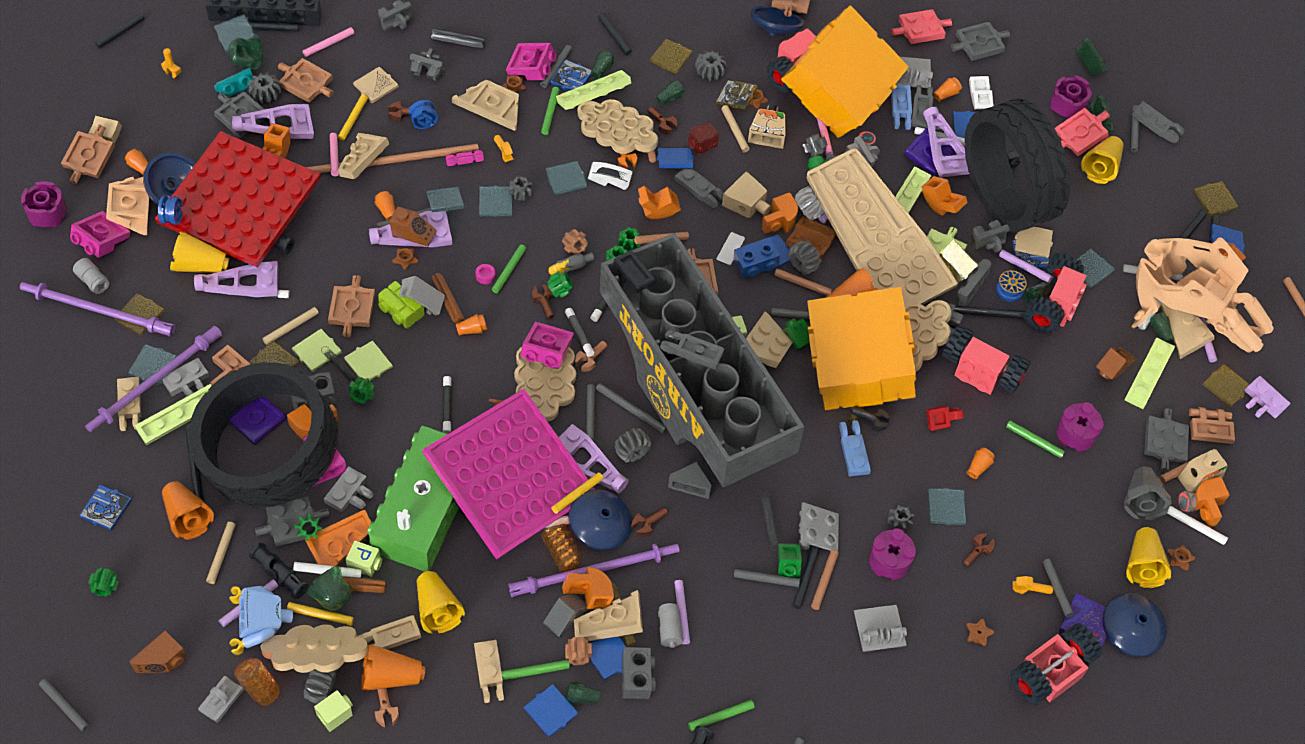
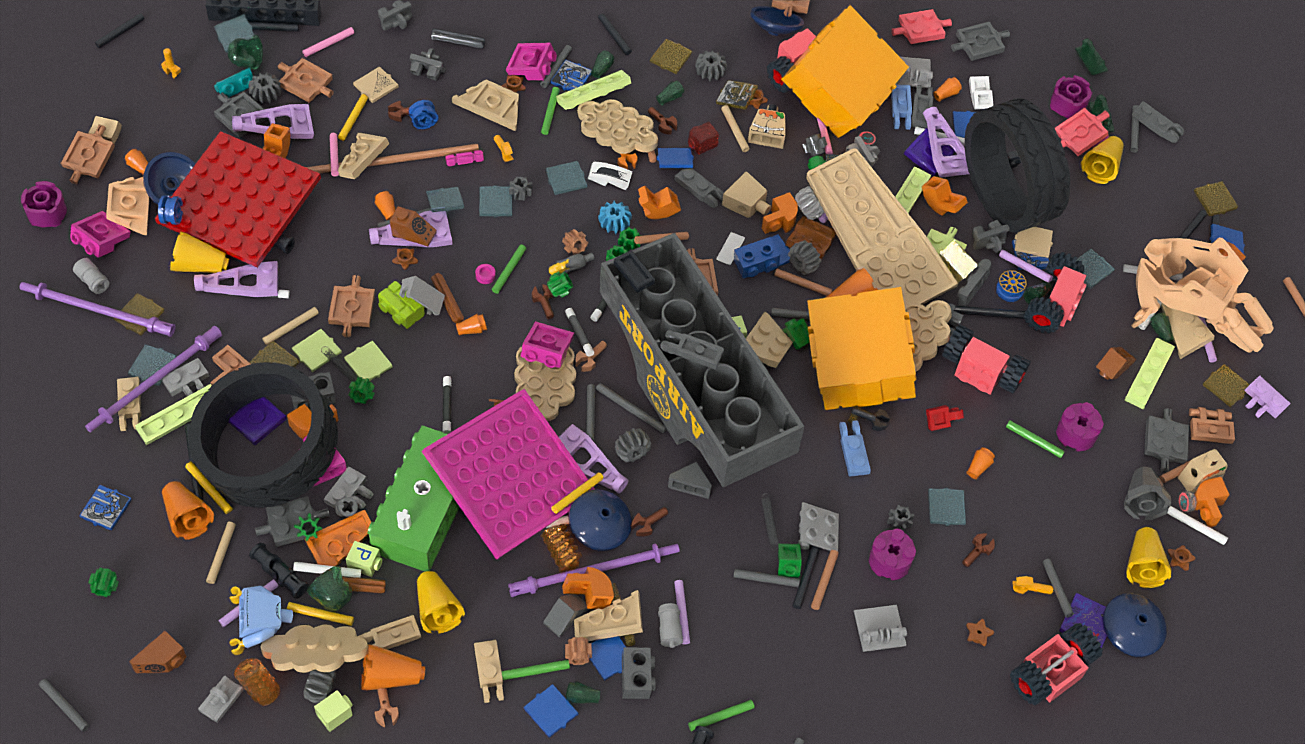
(209, 488): none -> yellow bar
(352, 508): none -> dark grey bush
(614, 217): none -> dark azure gear

